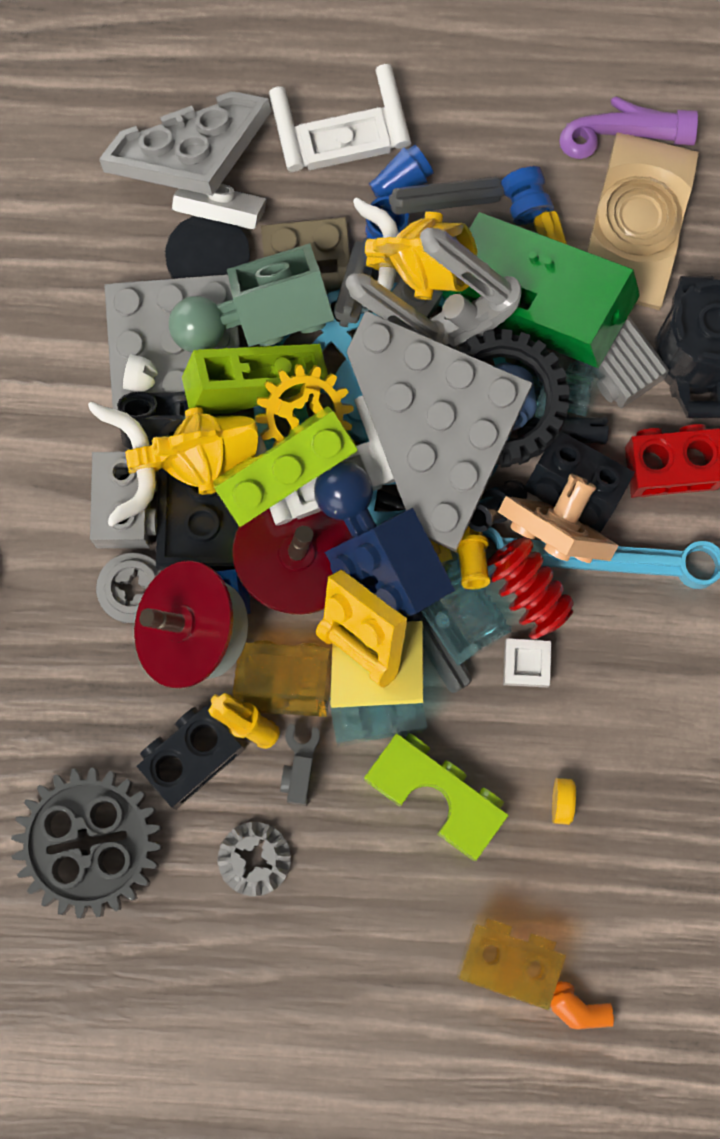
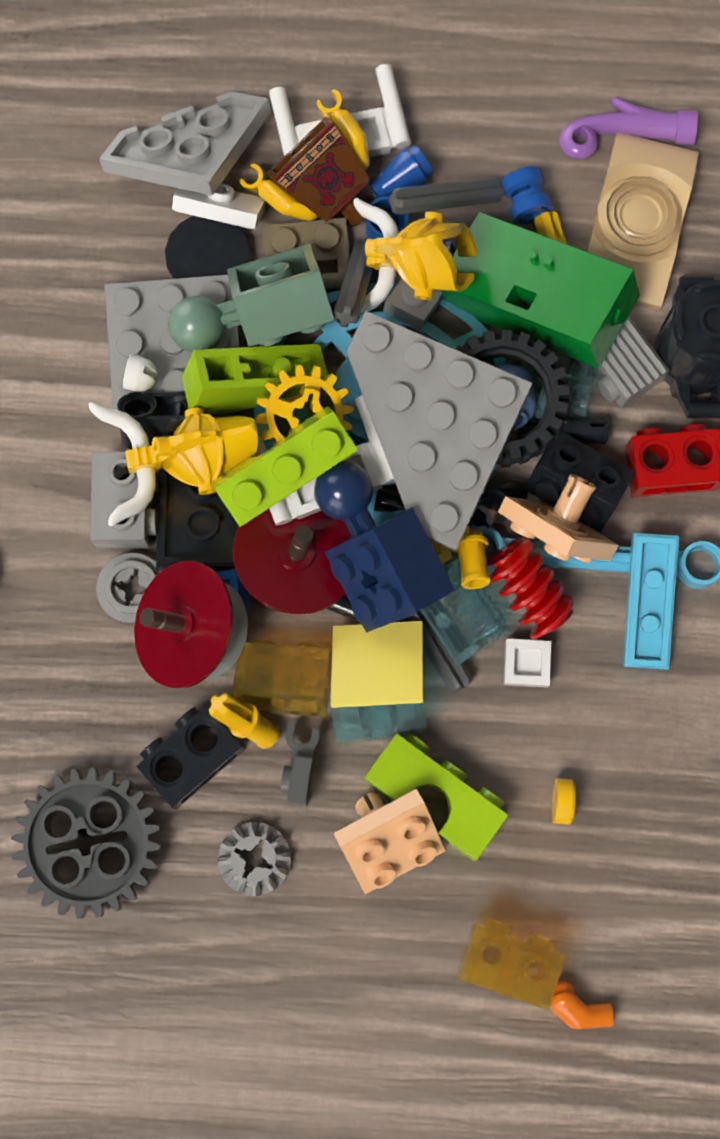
(320, 171): none -> torso
(368, 618): yellow plate -> none
(389, 839): none -> light nougat plate
(459, 316): light grey piece -> none
(650, 601): none -> medium azure tile

